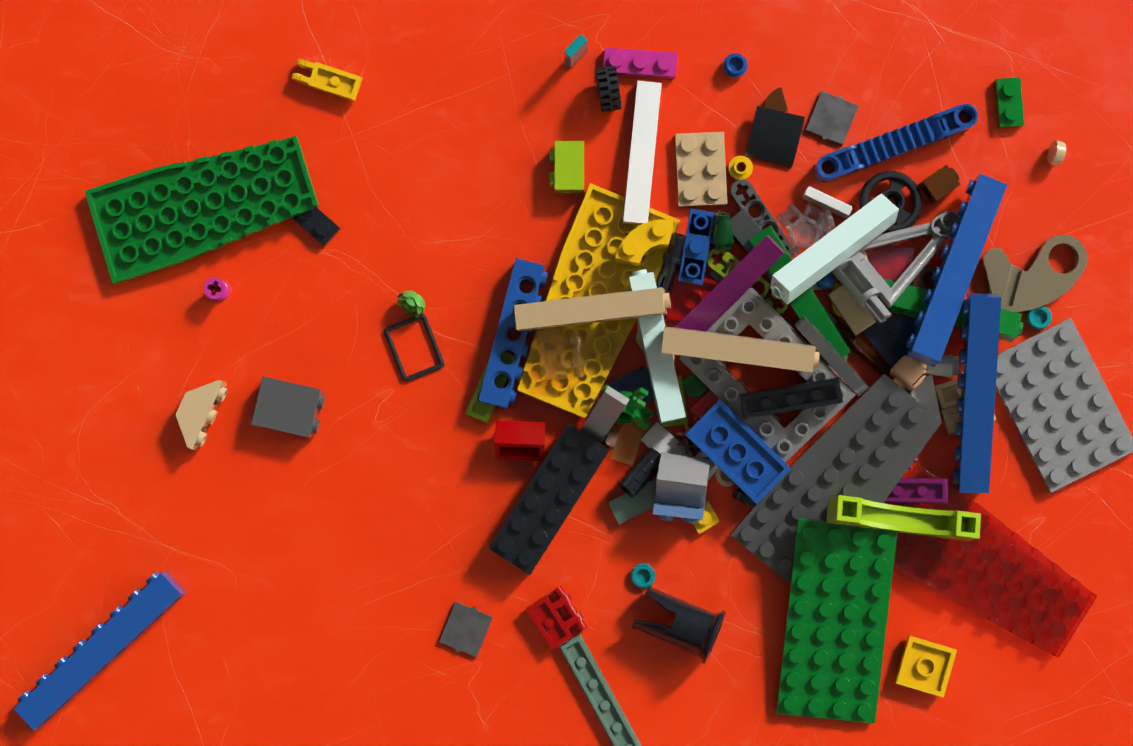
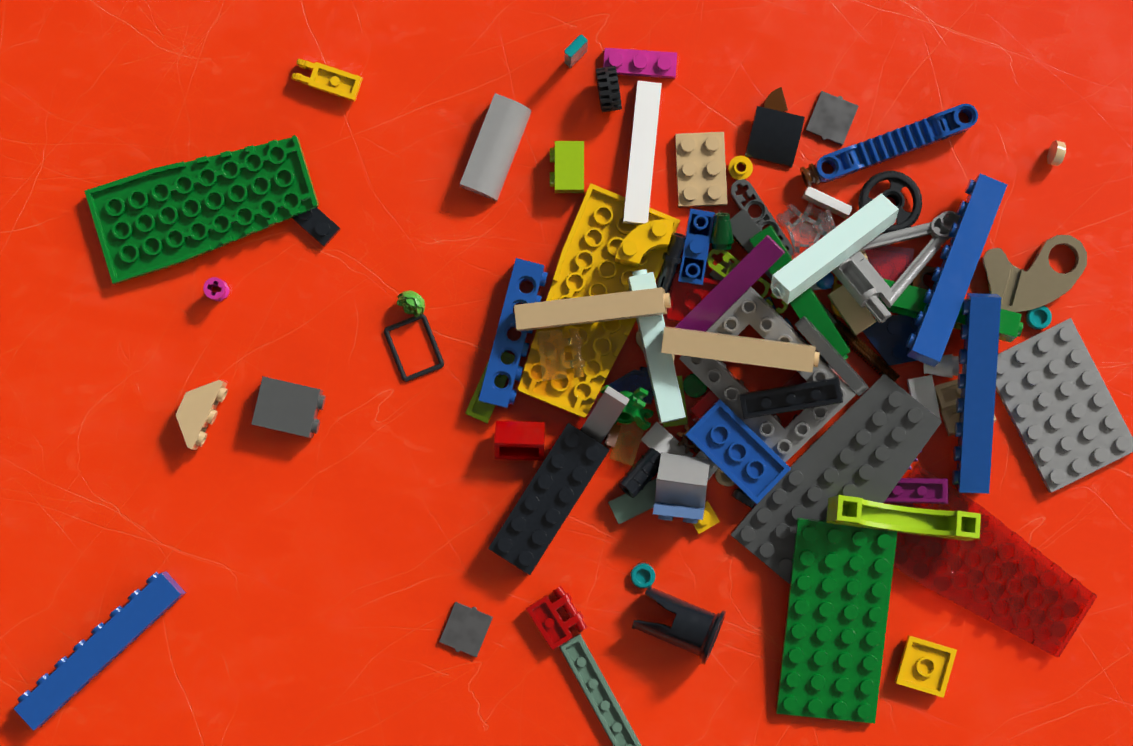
(495, 147): none -> light grey brick
(735, 65): blue plate -> none
(810, 175): none -> reddish brown bush
(908, 373): light nougat head -> none
(940, 183): reddish brown brick -> none
(1009, 102): green plate -> none

